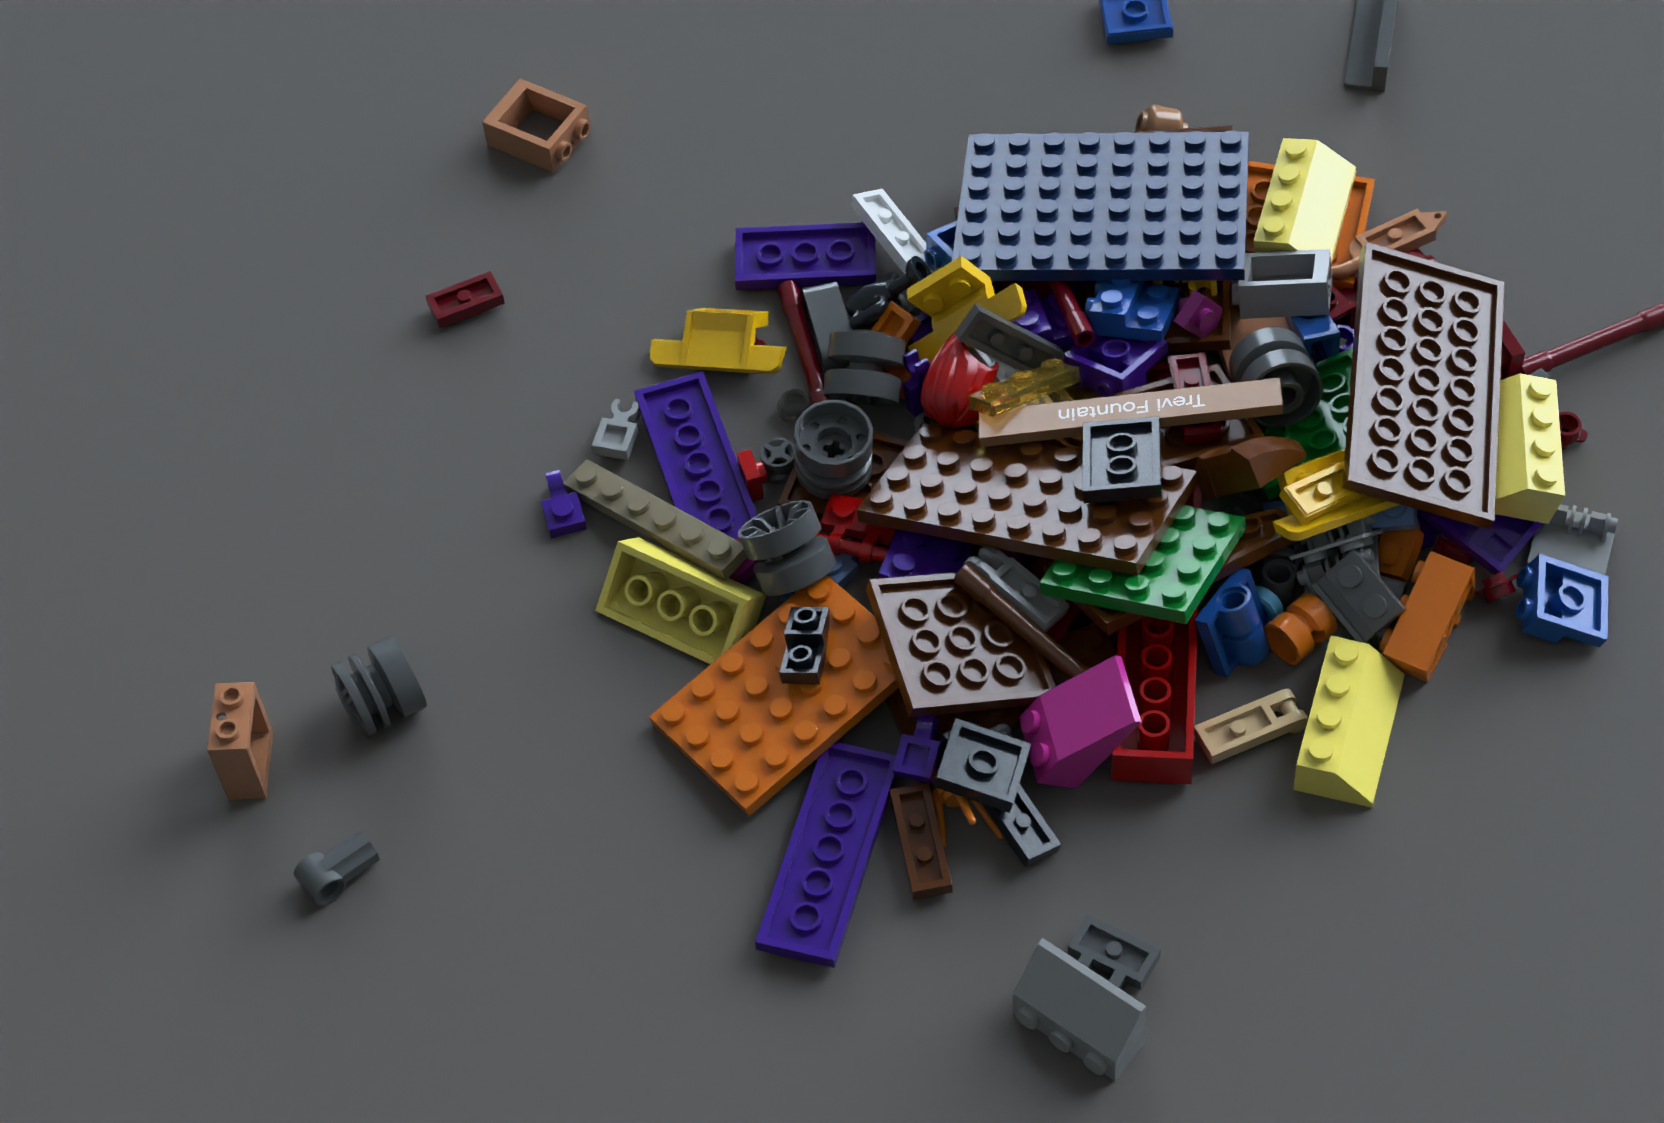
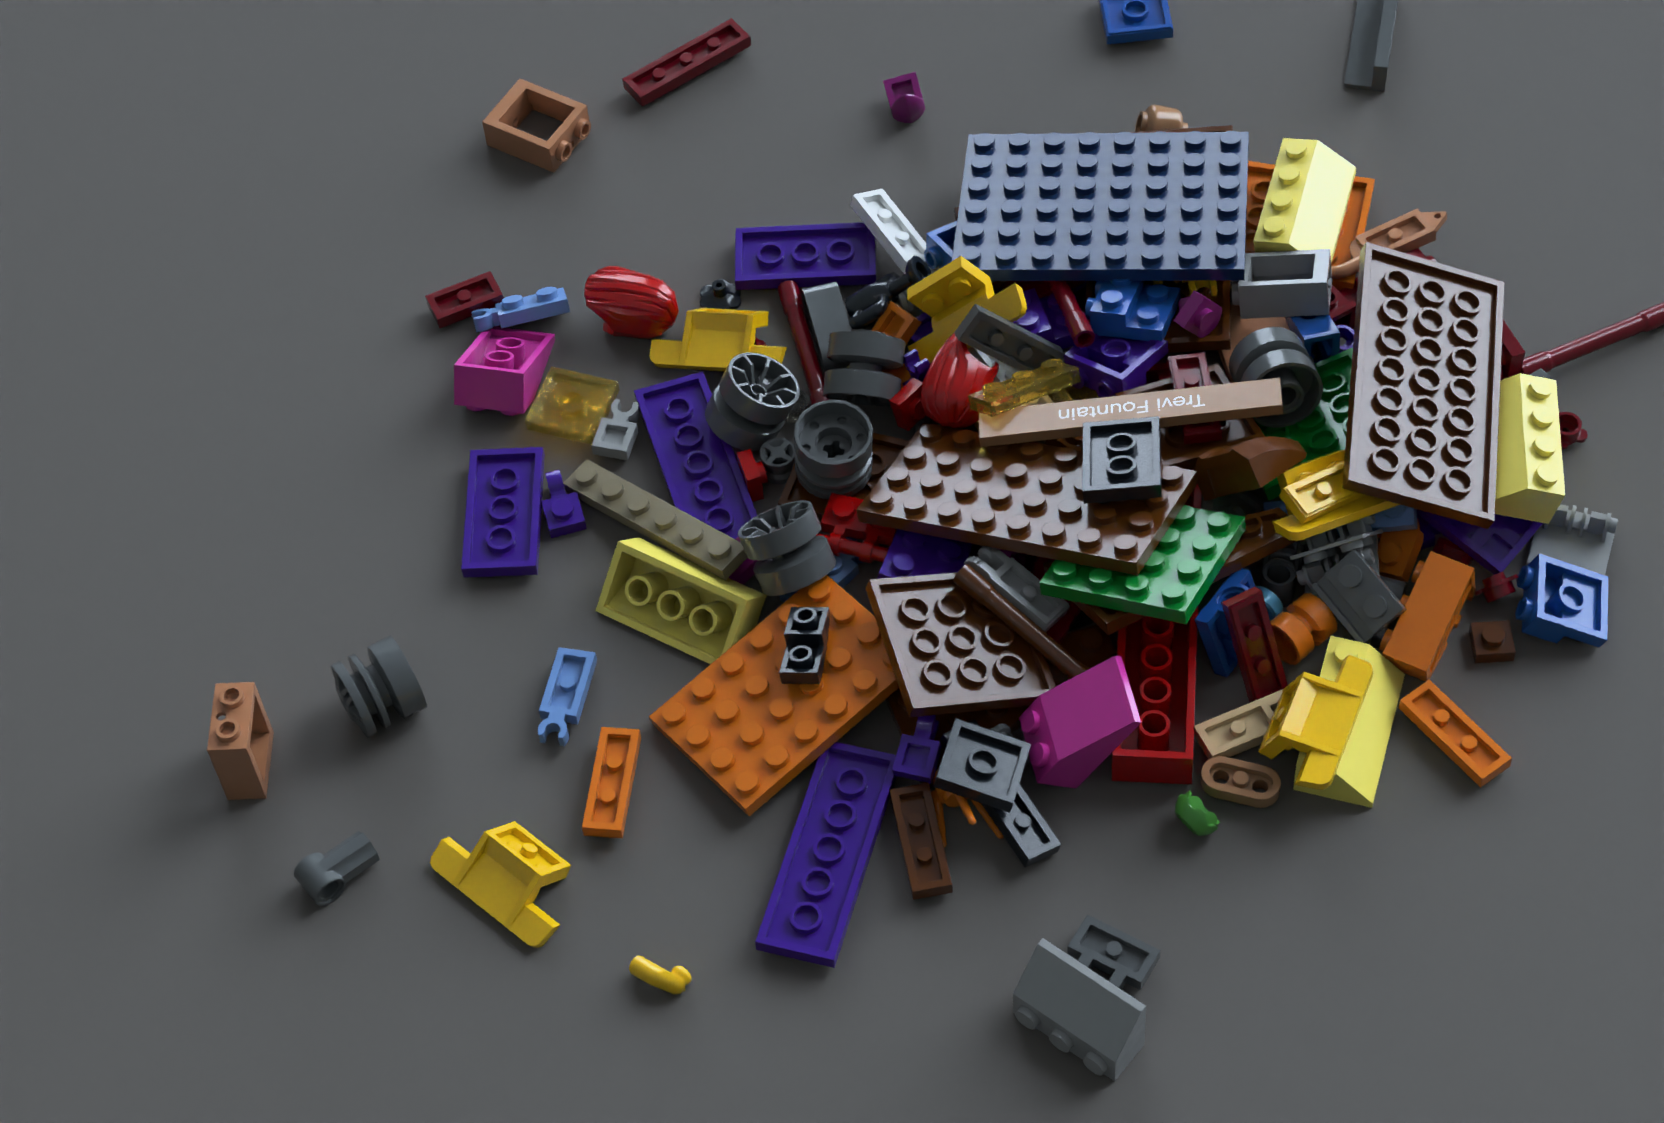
(502, 370): none -> dark pink slope
(503, 512): none -> dark purple plate
(505, 878): none -> yellow plate
(519, 309): none -> medium blue plate
(566, 692): none -> medium blue plate
(571, 405): none -> clear yellow plate
(611, 782): none -> orange plate
(631, 302): none -> red hair
(654, 975): none -> yellow arm
(686, 62): none -> dark red plate
(720, 295): none -> black plant
(751, 401): none -> dark grey wheel
(905, 97): none -> magenta plate
(907, 404): none -> red plate
(1195, 815): none -> bright green plate
(1241, 780): none -> medium nougat plate
(1254, 644): none -> dark red tile
(1318, 720): none -> yellow plate
(1455, 733): none -> orange plate
(1492, 641): none -> reddish brown plate

